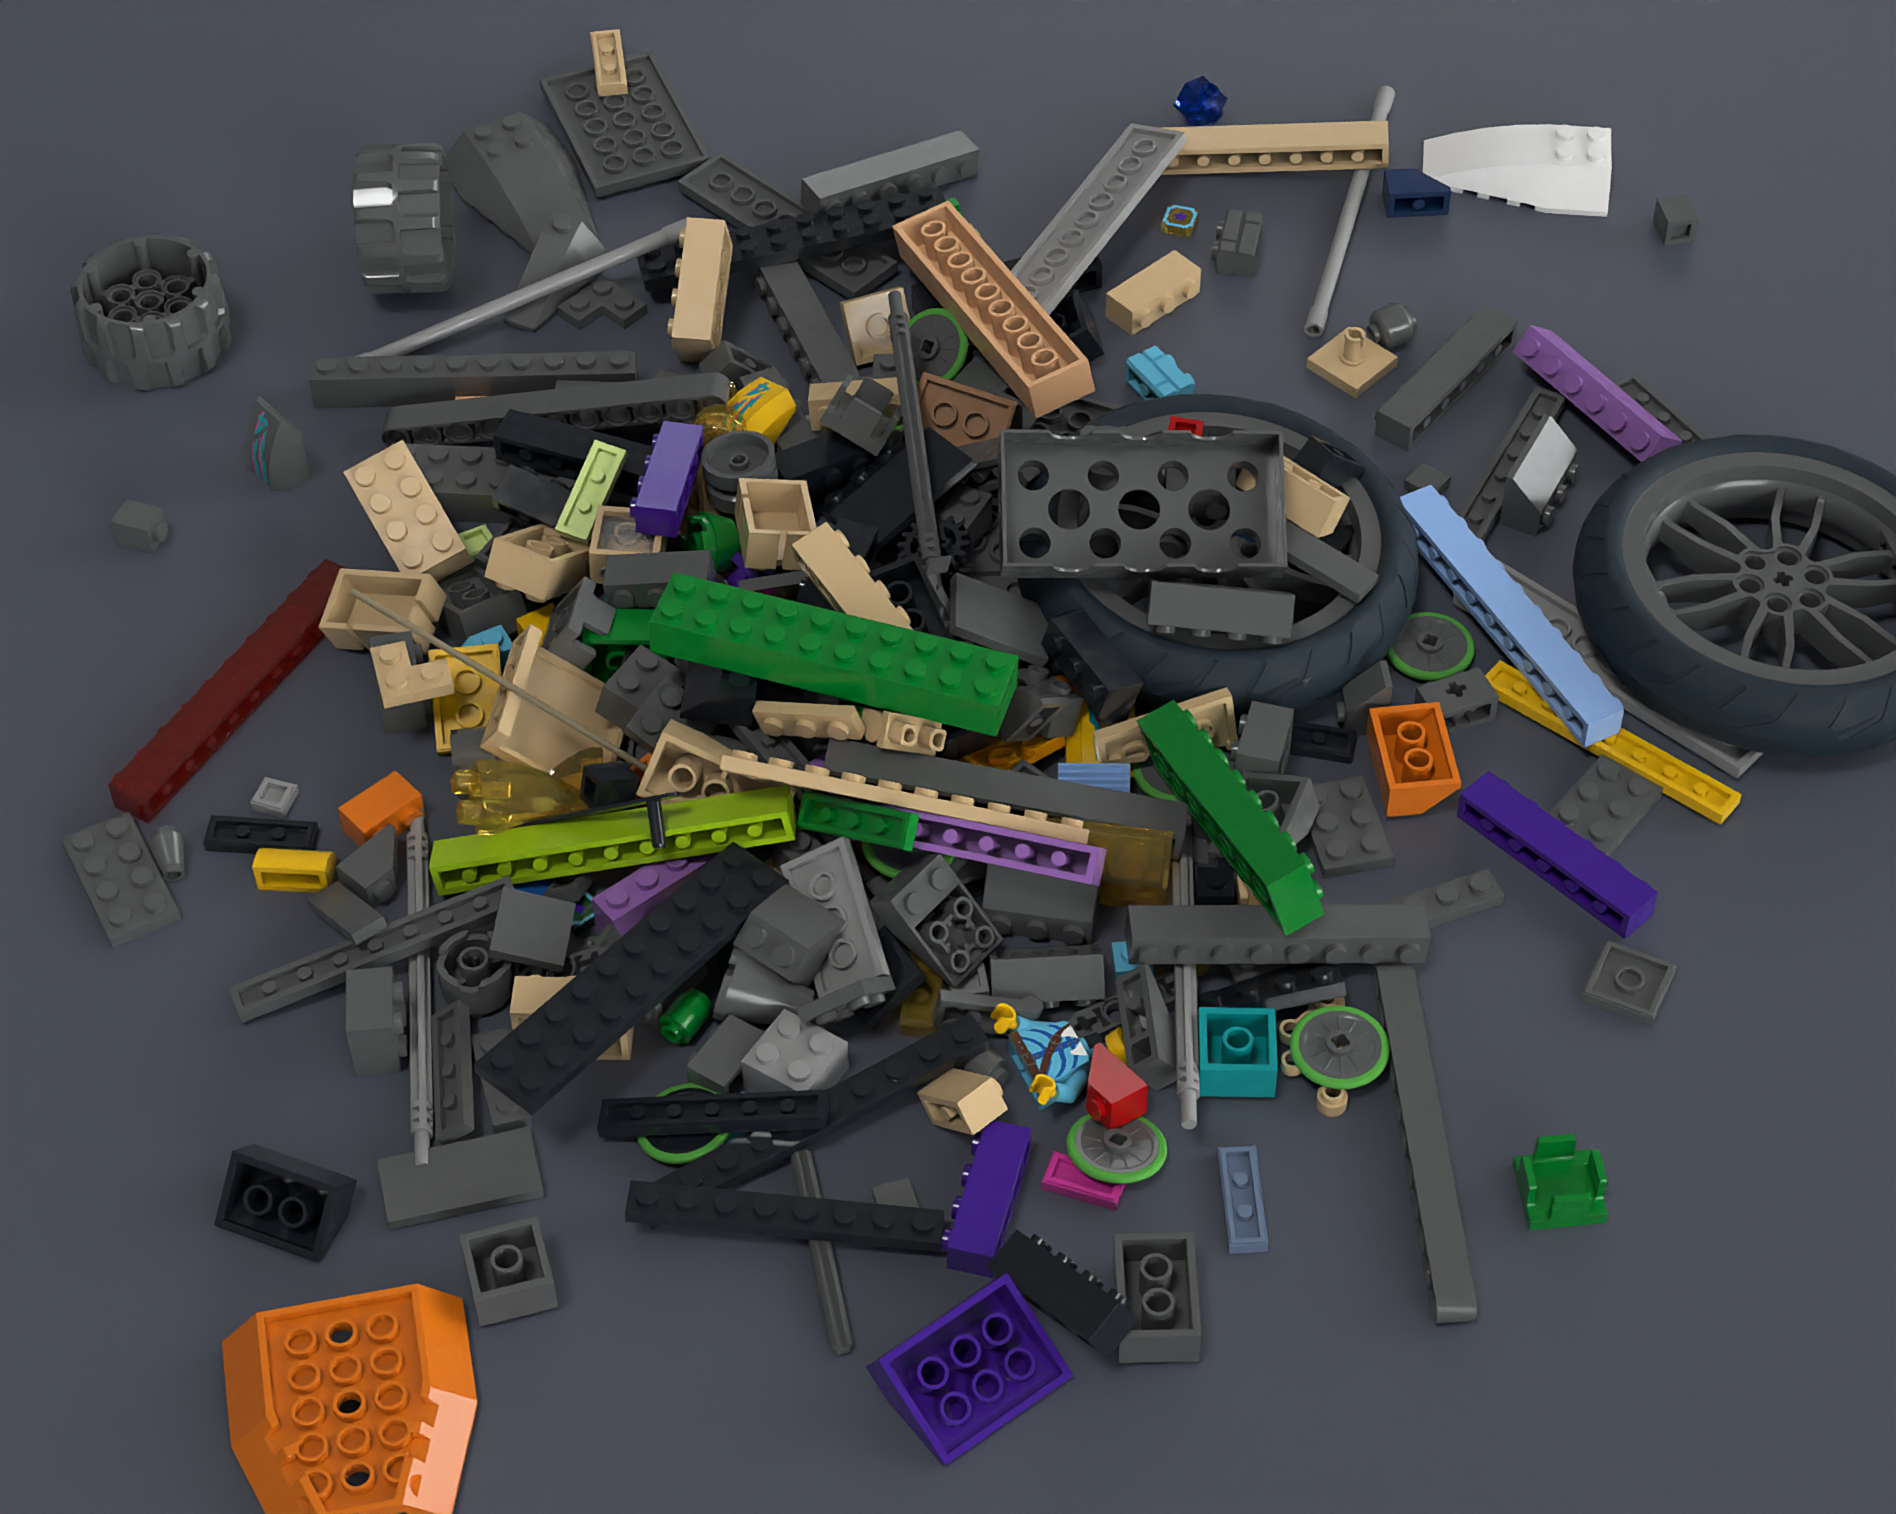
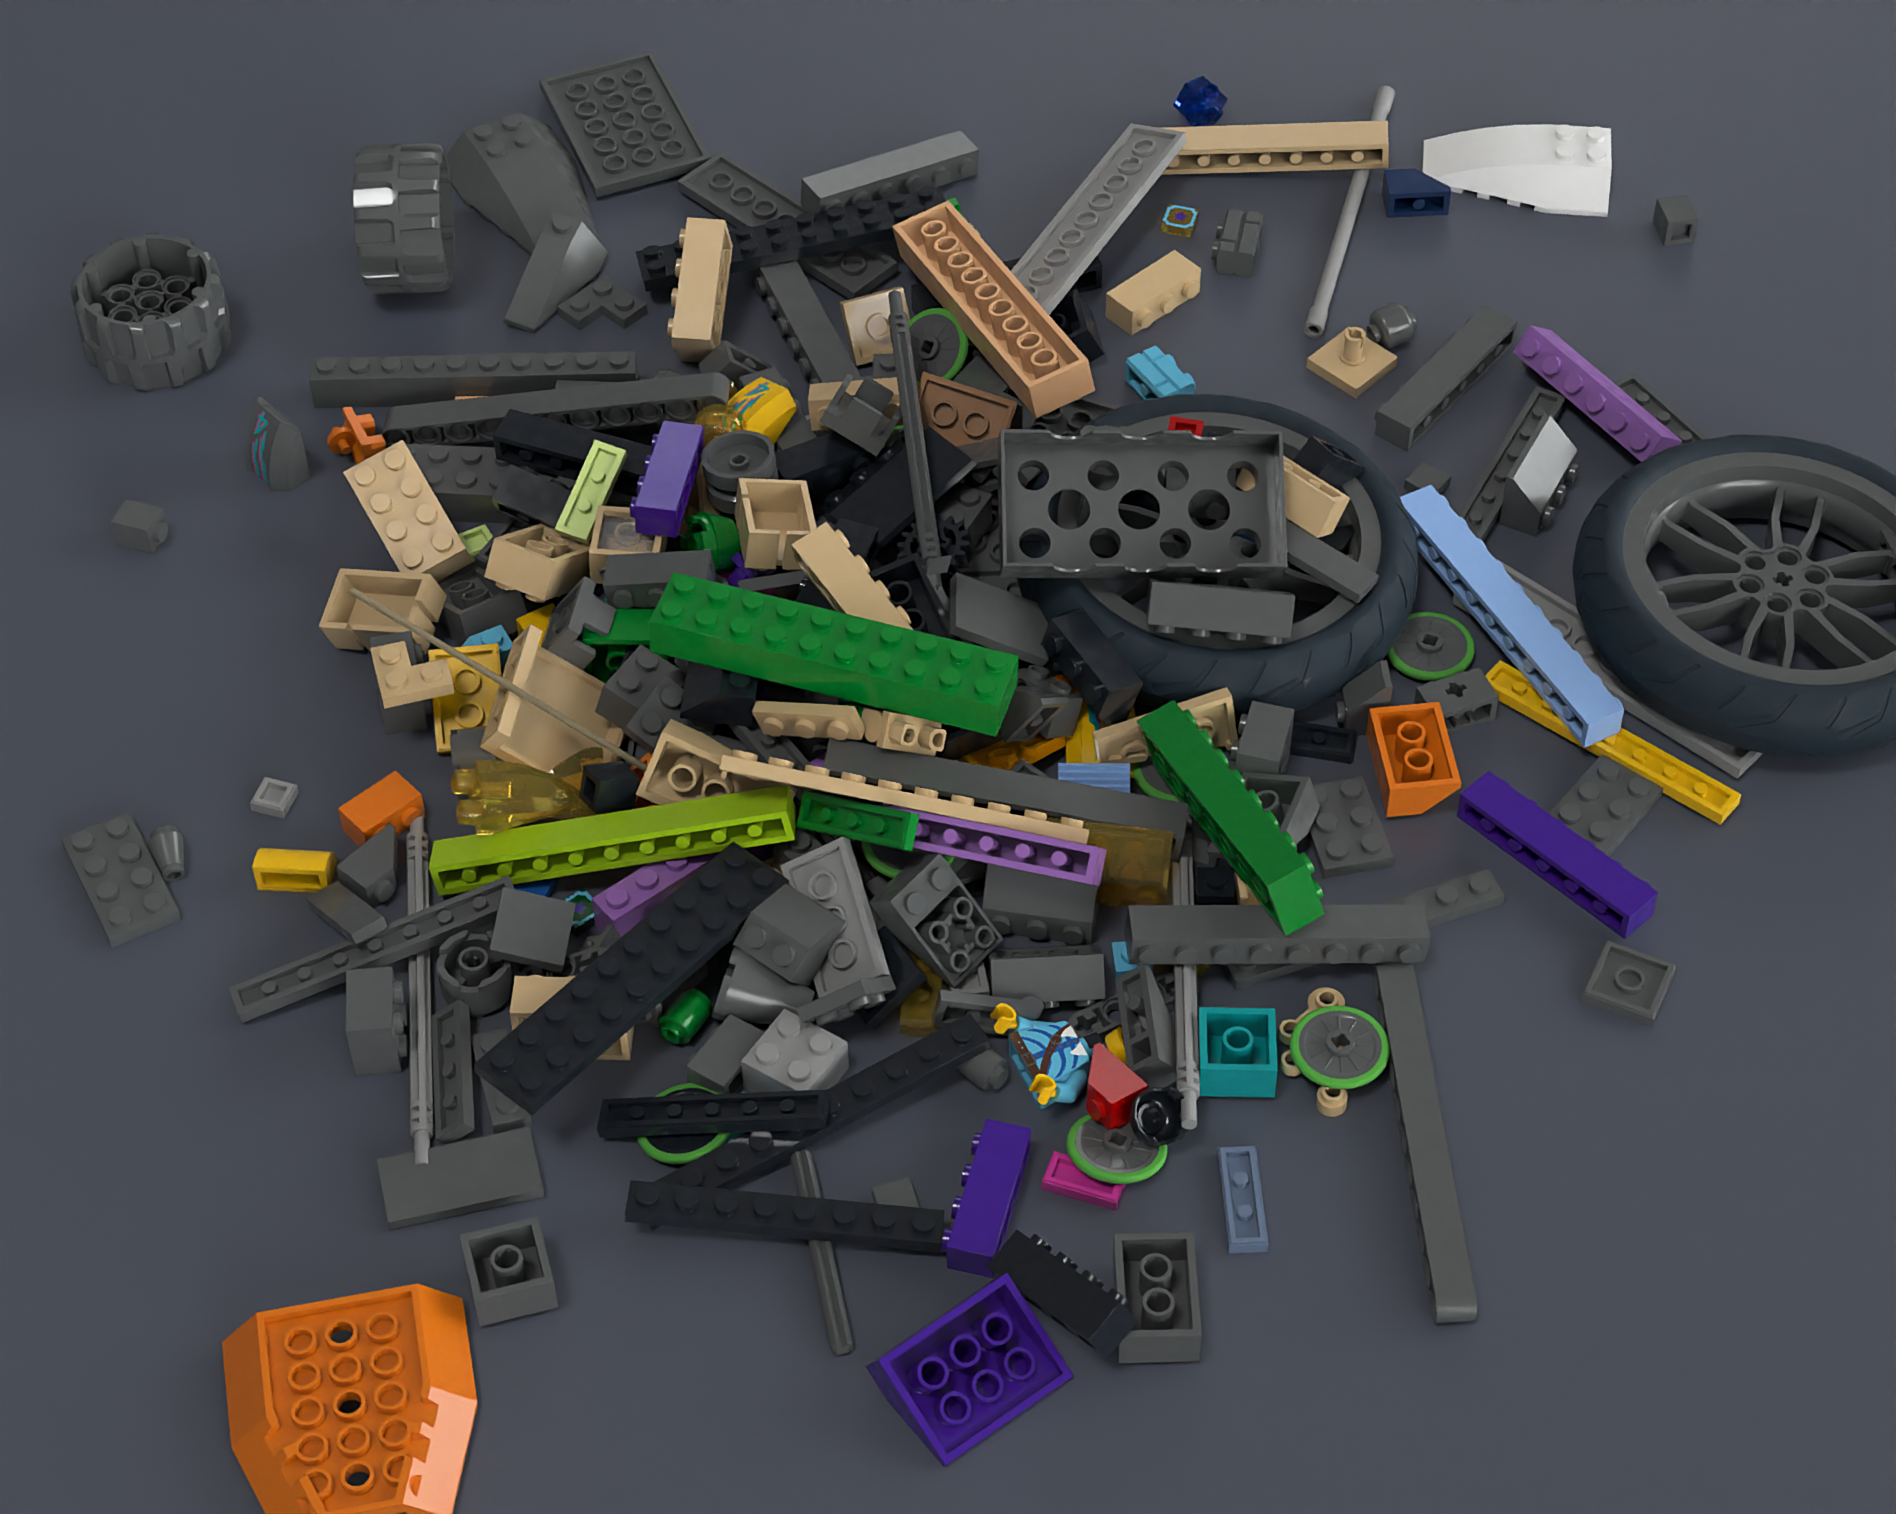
(225, 700): clear red brick -> none
(251, 834): black tile -> none
(284, 1201): black slope -> none
(356, 436): none -> orange hips
(569, 887): dark grey tile -> none
(609, 62): tan tile -> none
(654, 812): black piece -> none
(666, 236): light grey piece -> none
(963, 1101): tan brick -> none
(1157, 1116): none -> black hair
(1280, 989): black wing -> none
(1561, 1184): green panel -> none

